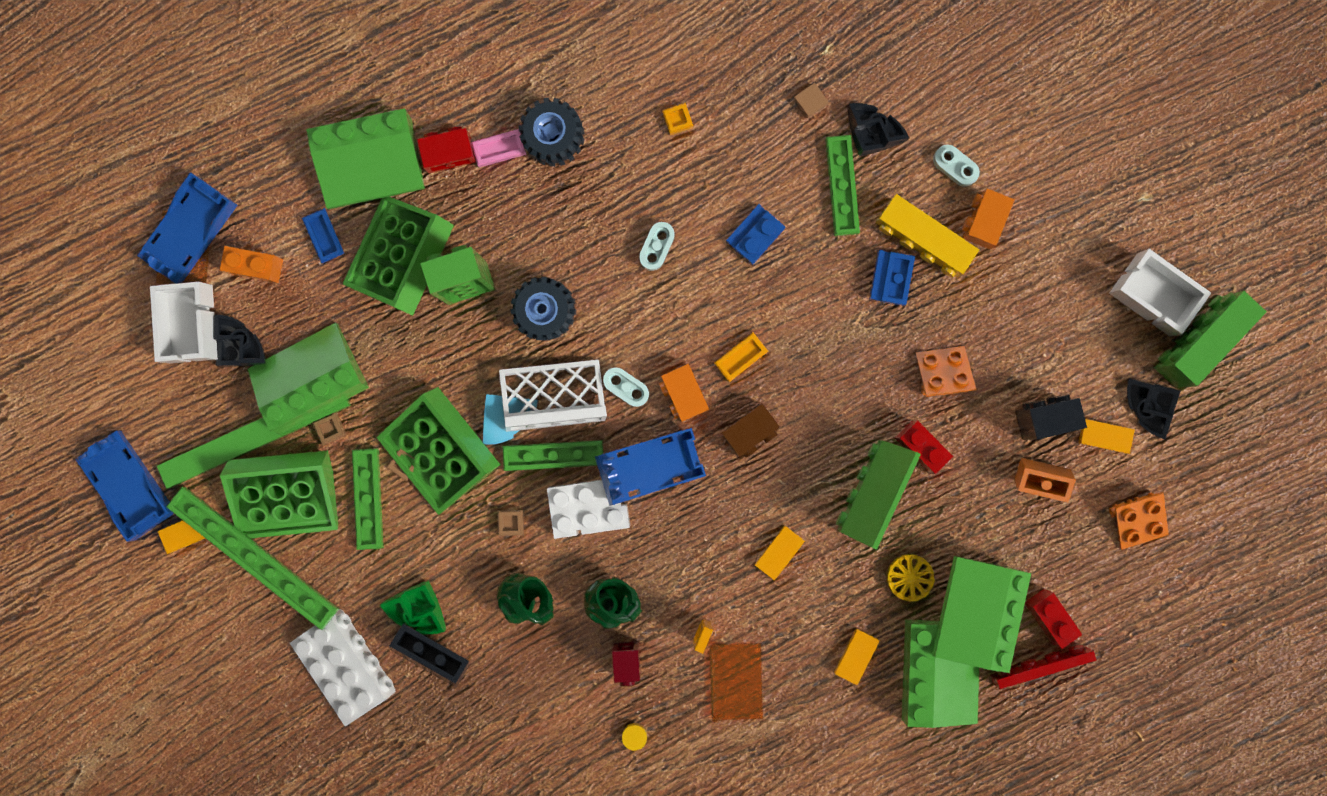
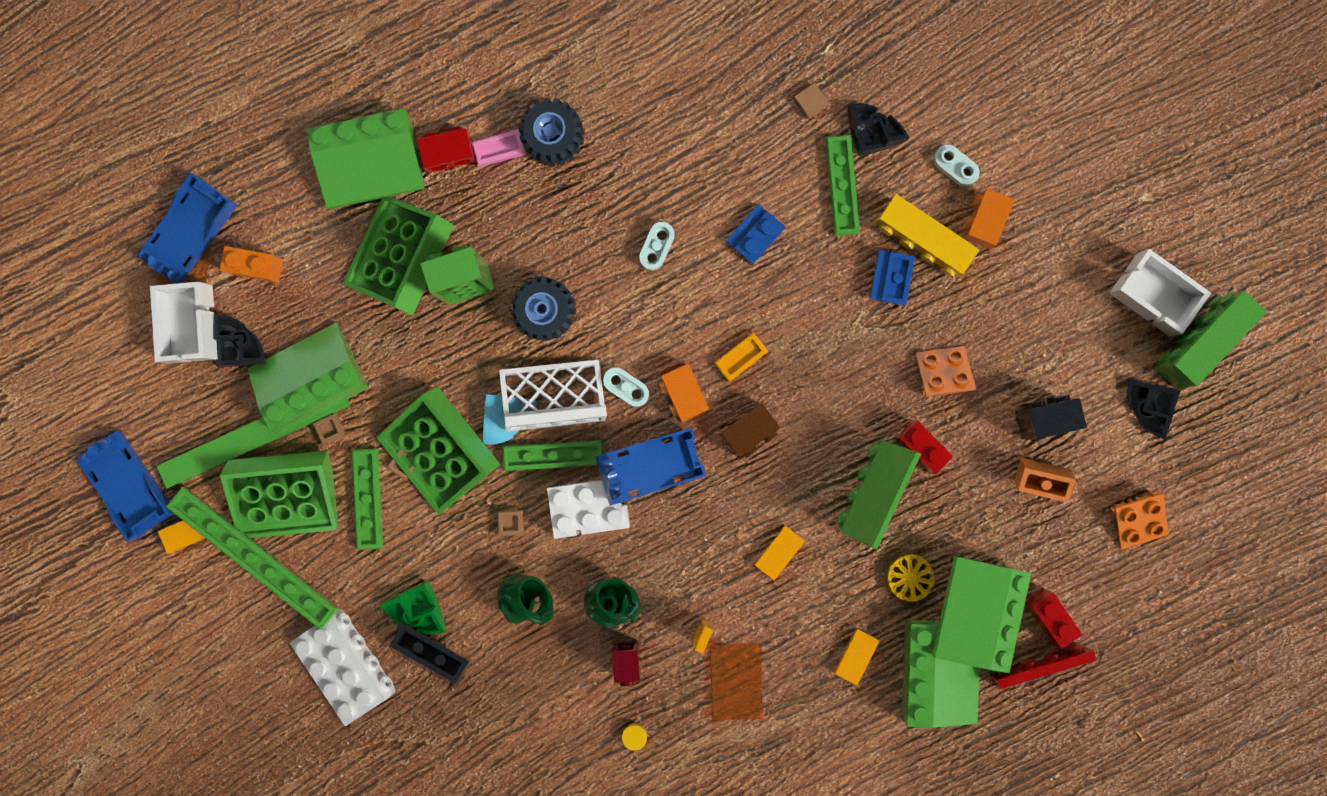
(323, 235): blue tile -> none
(677, 118): light orange tile -> none
(1107, 436): light orange tile -> none

